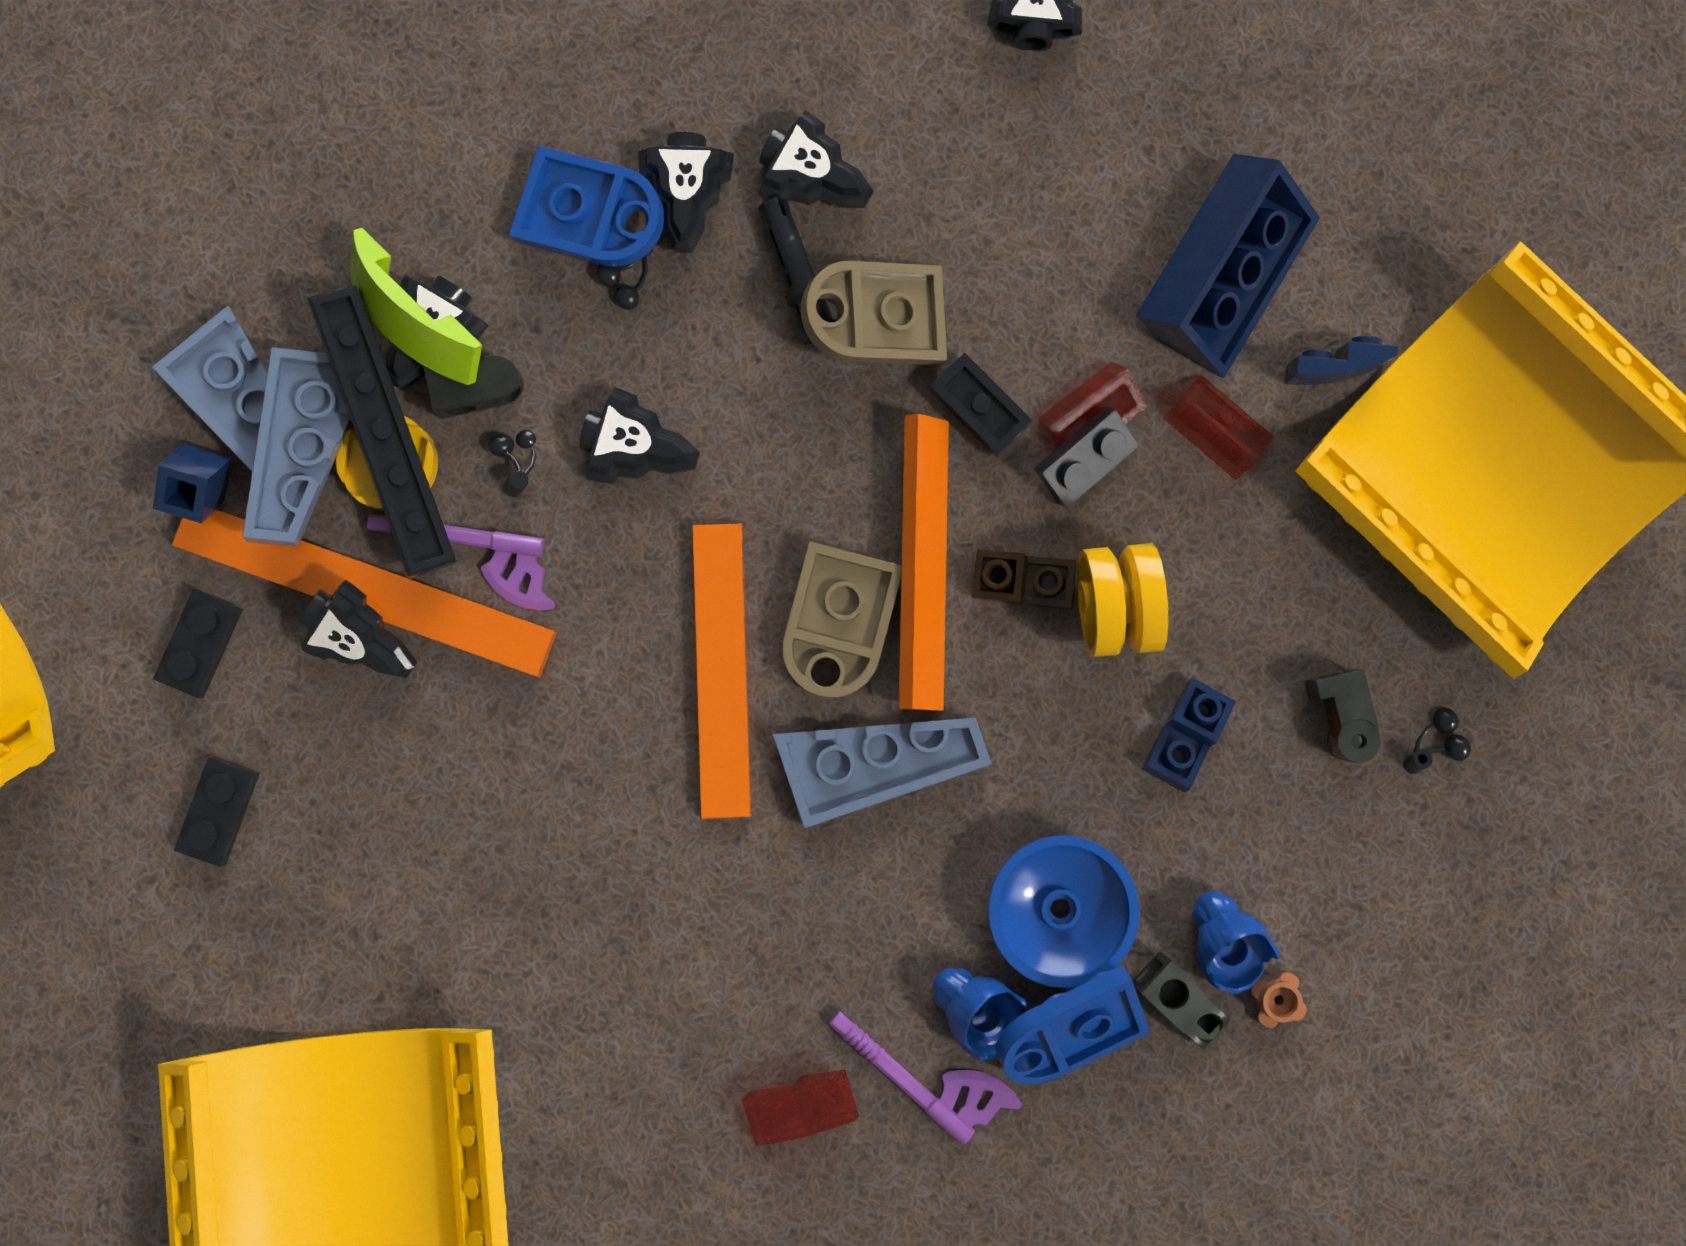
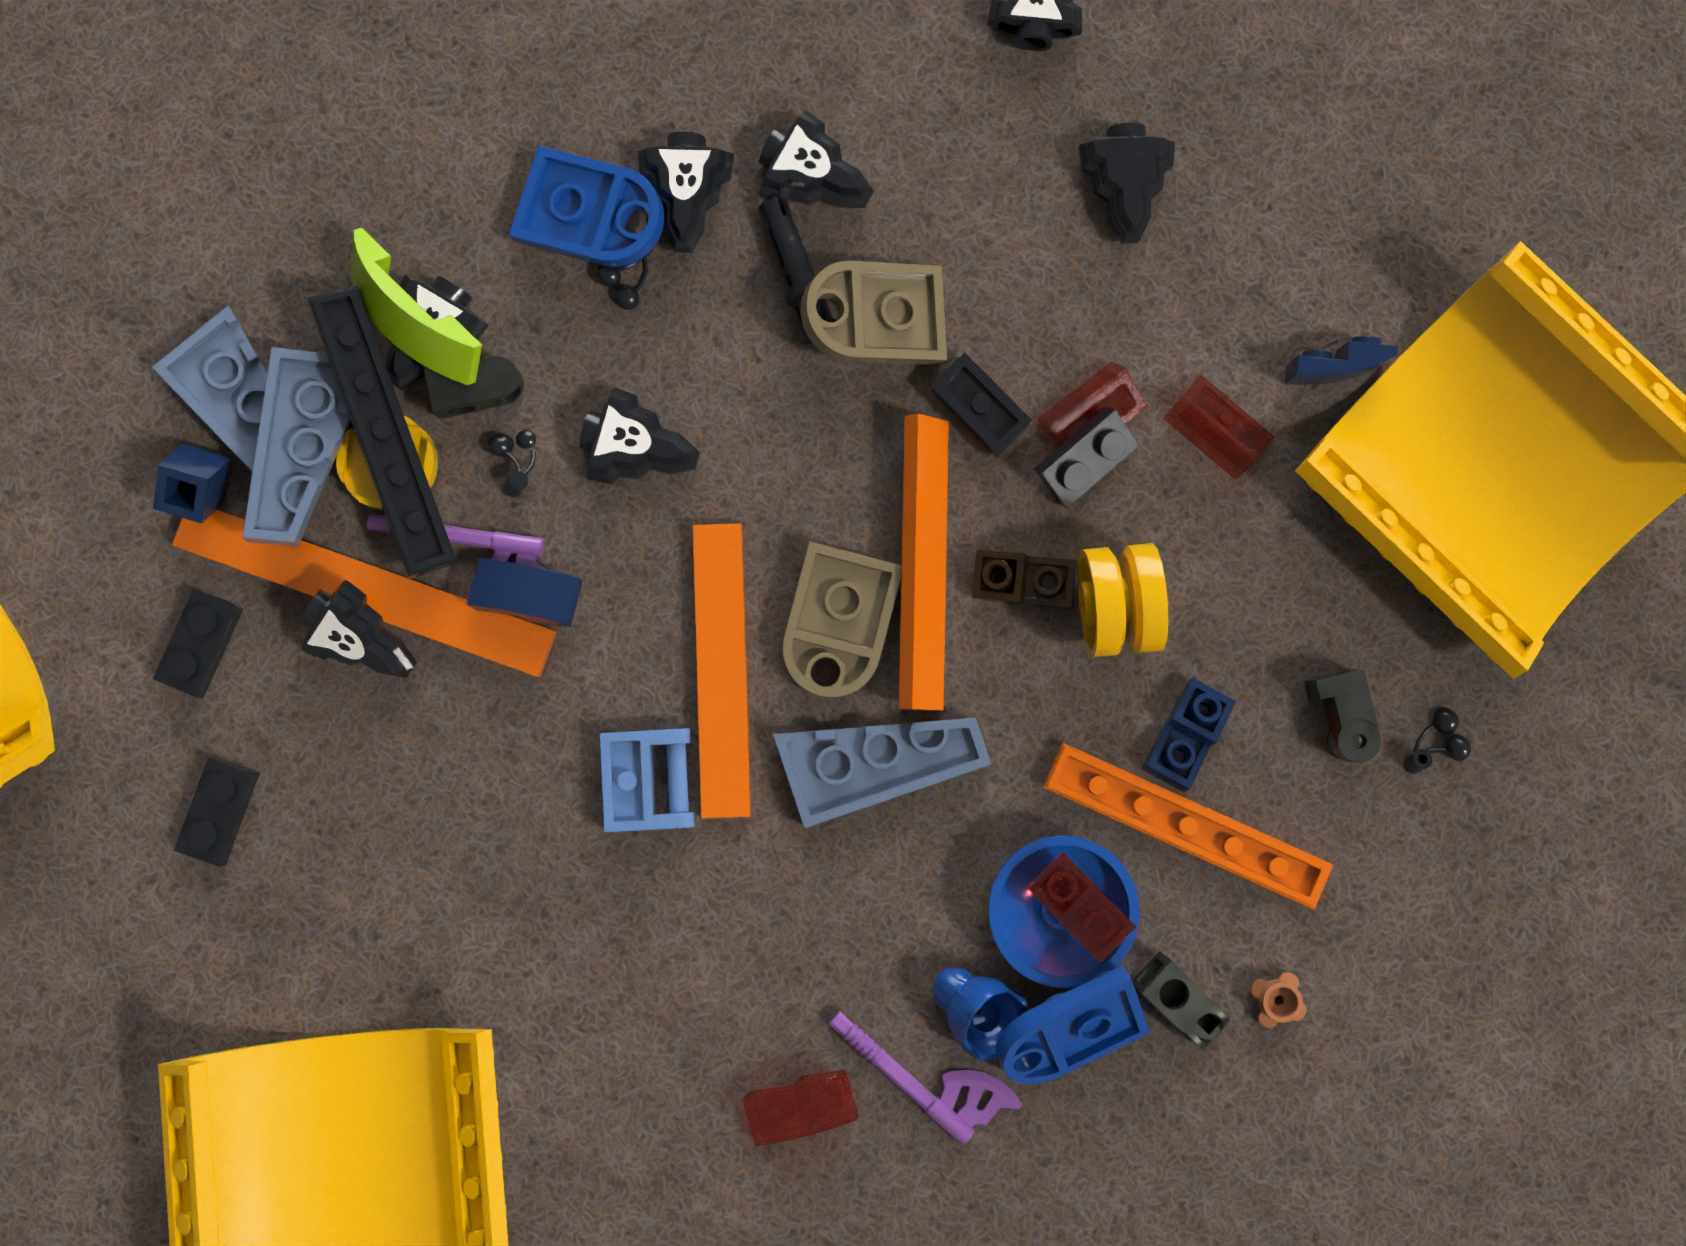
(525, 591): none -> dark blue slope
(630, 780): none -> medium blue plate
(1081, 907): none -> clear red slope
(1127, 174): none -> black rock
(1188, 826): none -> orange tile
(1221, 938): blue piece -> none
(1229, 262): dark blue slope -> none

